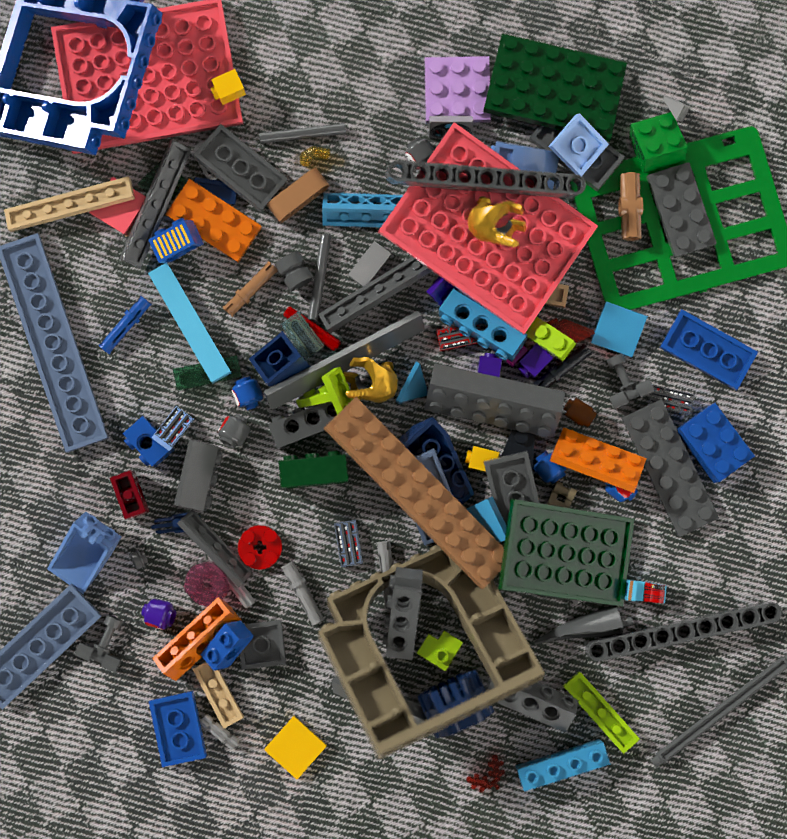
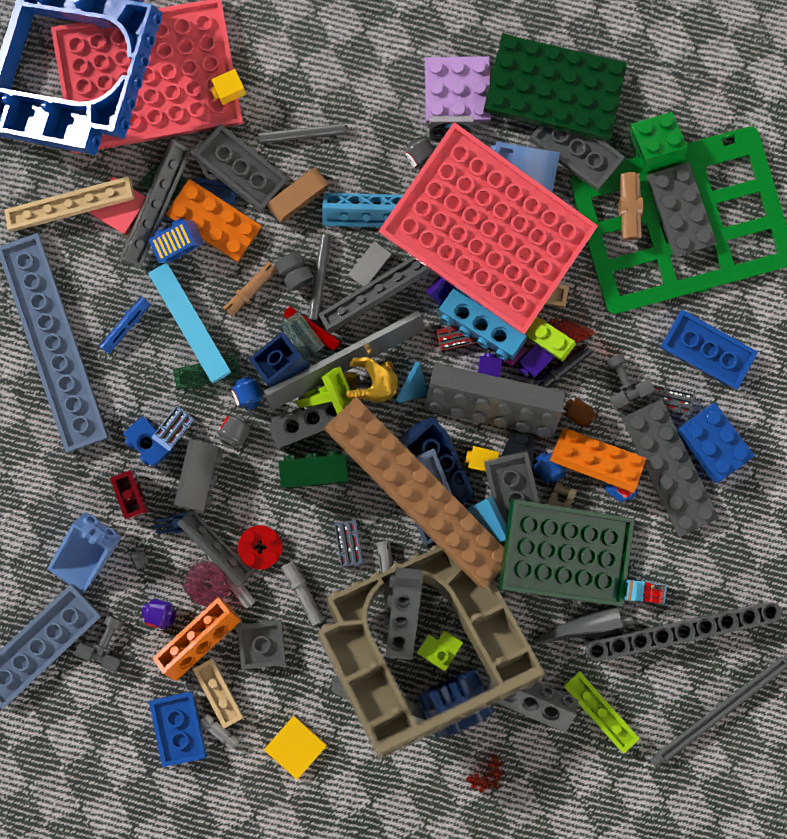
(227, 645): blue brick -> none
(312, 153): clear yellow arm -> none
(484, 218): pearl gold piece -> none
(496, 177): dark grey beam -> none
(562, 764): dark azure brick -> none
(578, 145): light blue plate -> none
(619, 329): dark azure tile -> none
(677, 108): light grey slope -> none

